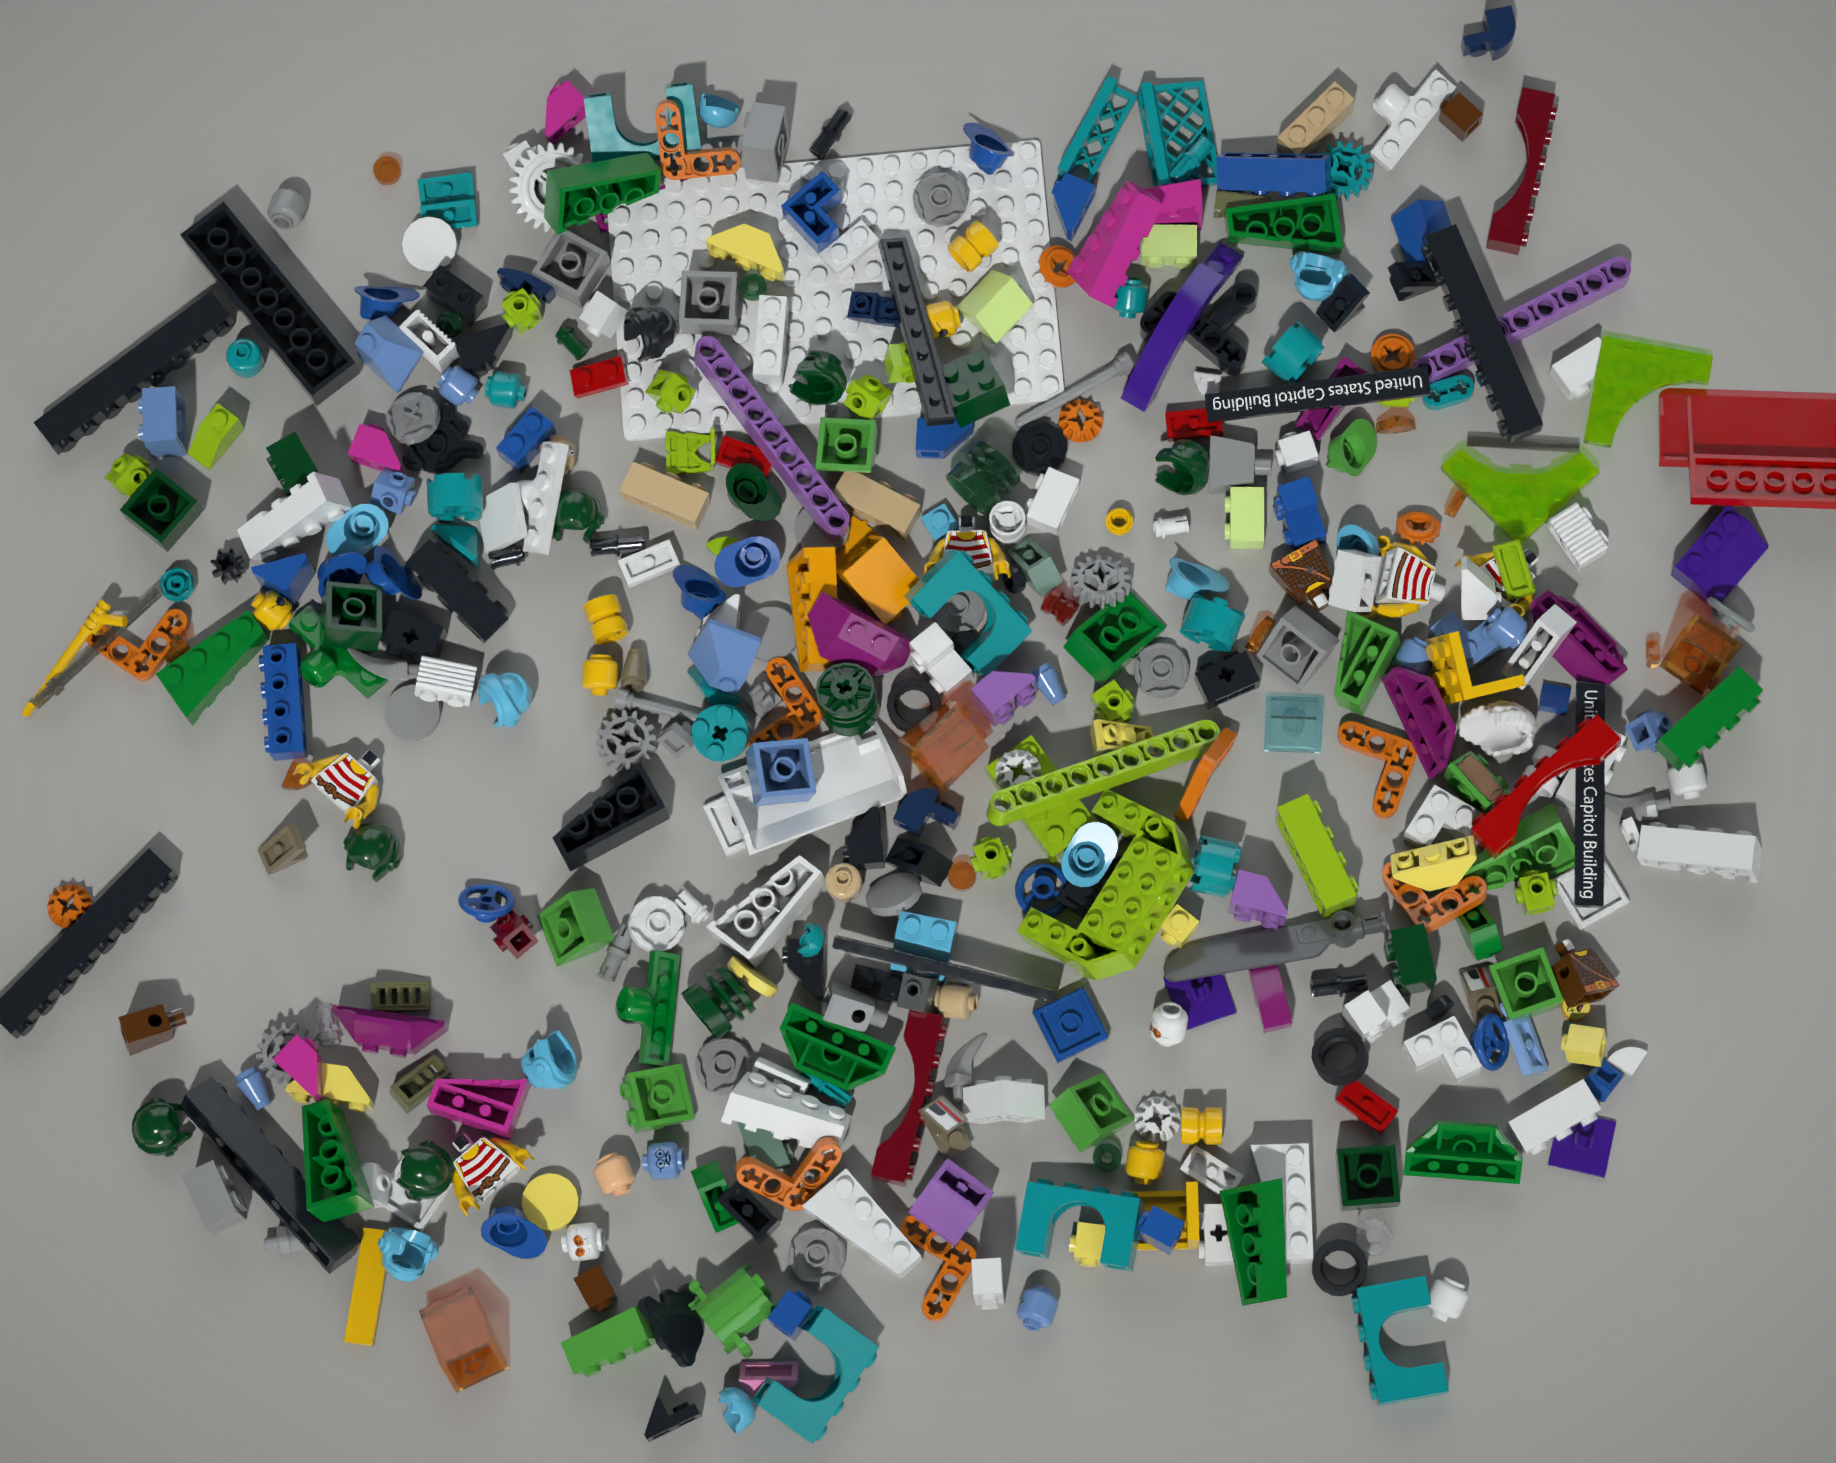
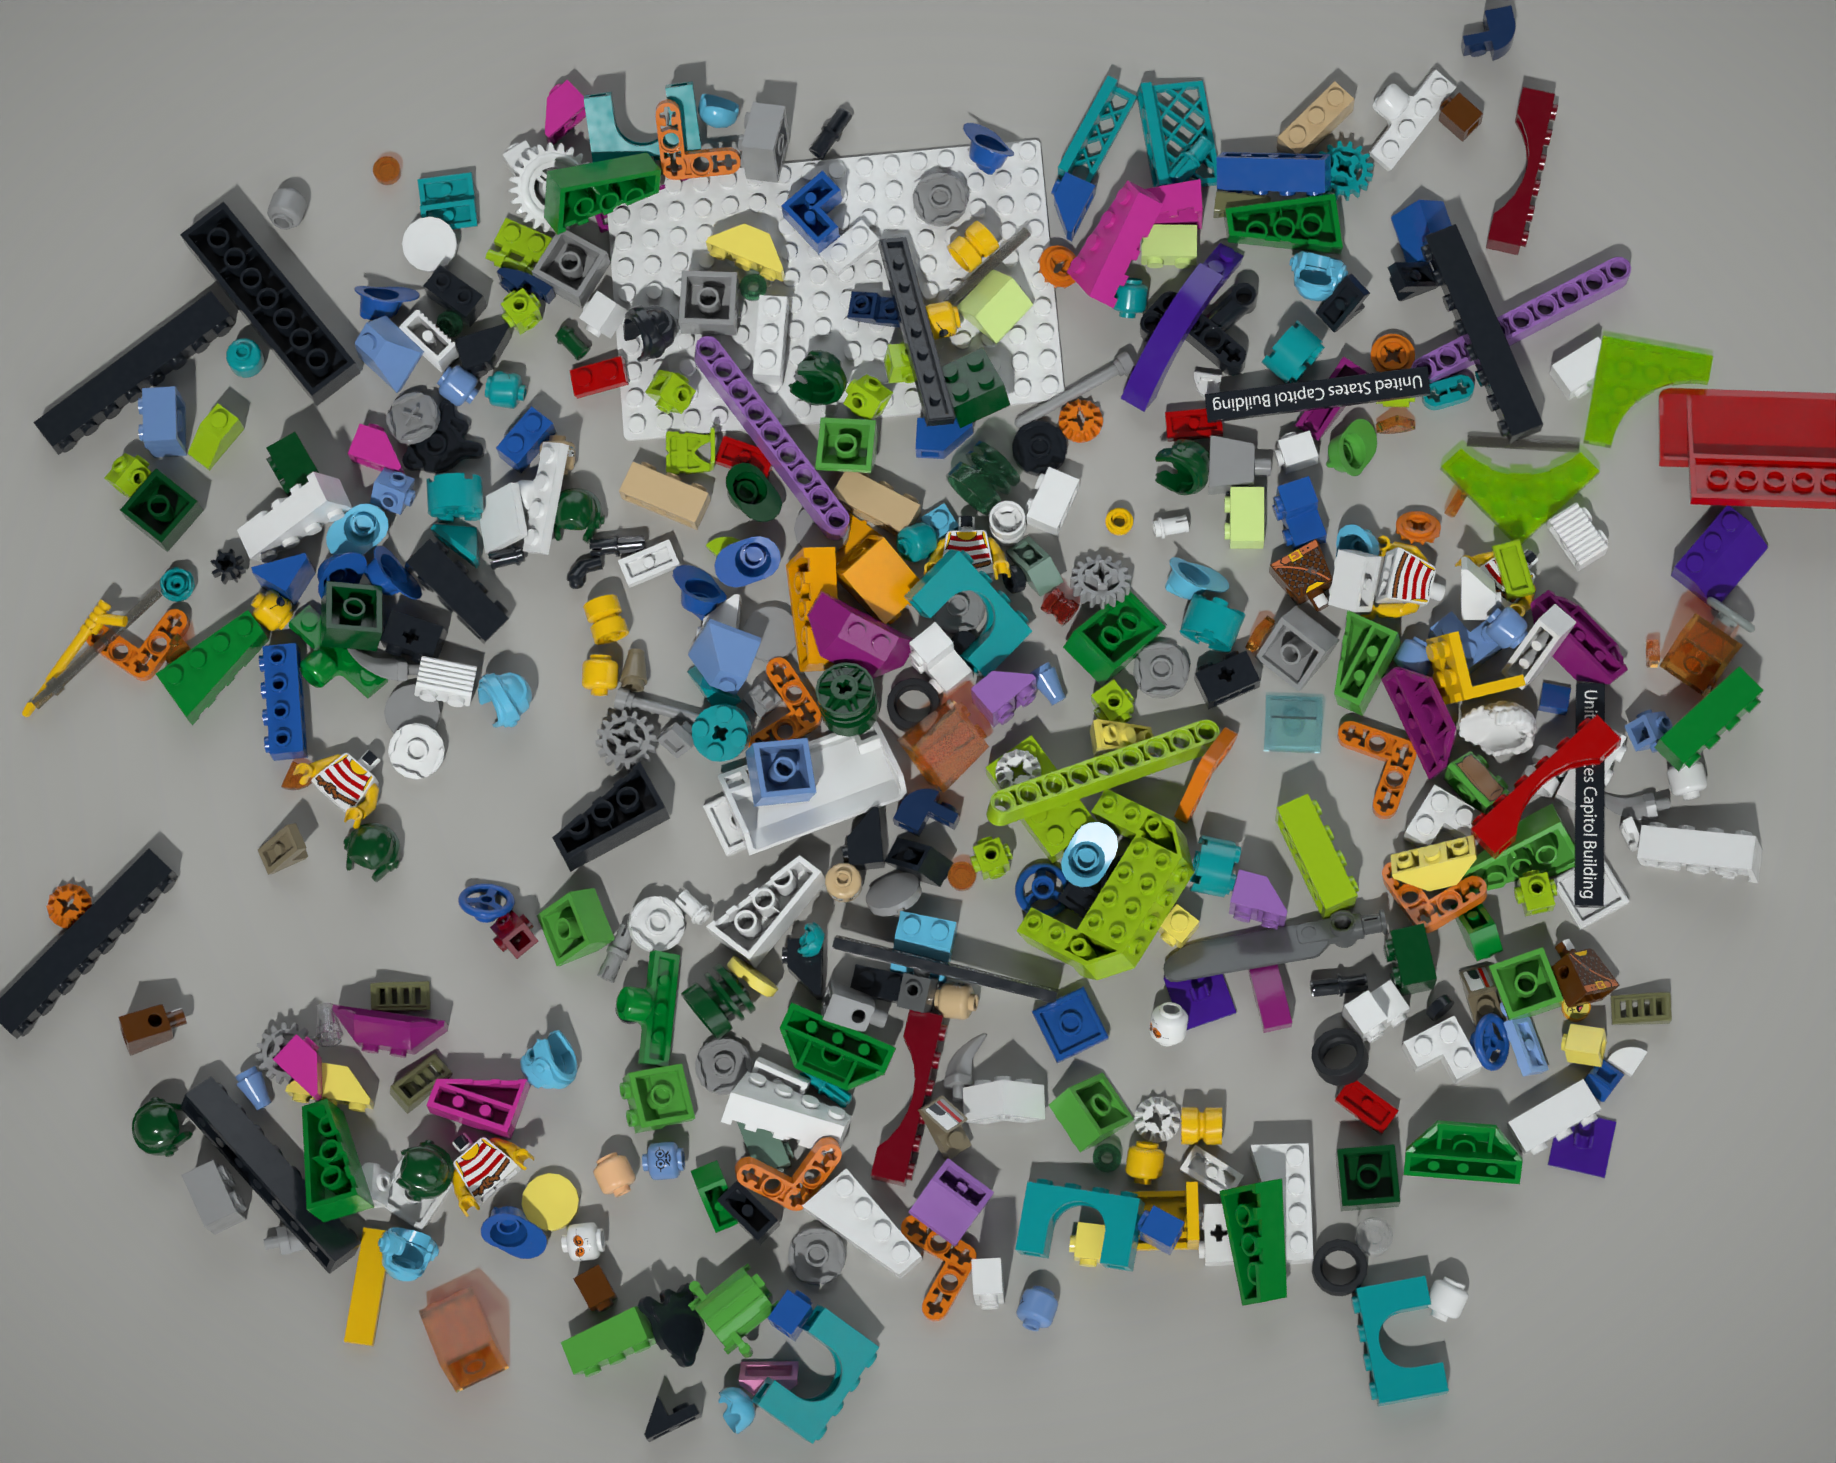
(416, 750): none -> white tile
(521, 241): none -> lime plate
(580, 569): none -> black arm
(916, 542): none -> teal head
(988, 266): none -> clear smoke bar
(1652, 998): none -> olive slope

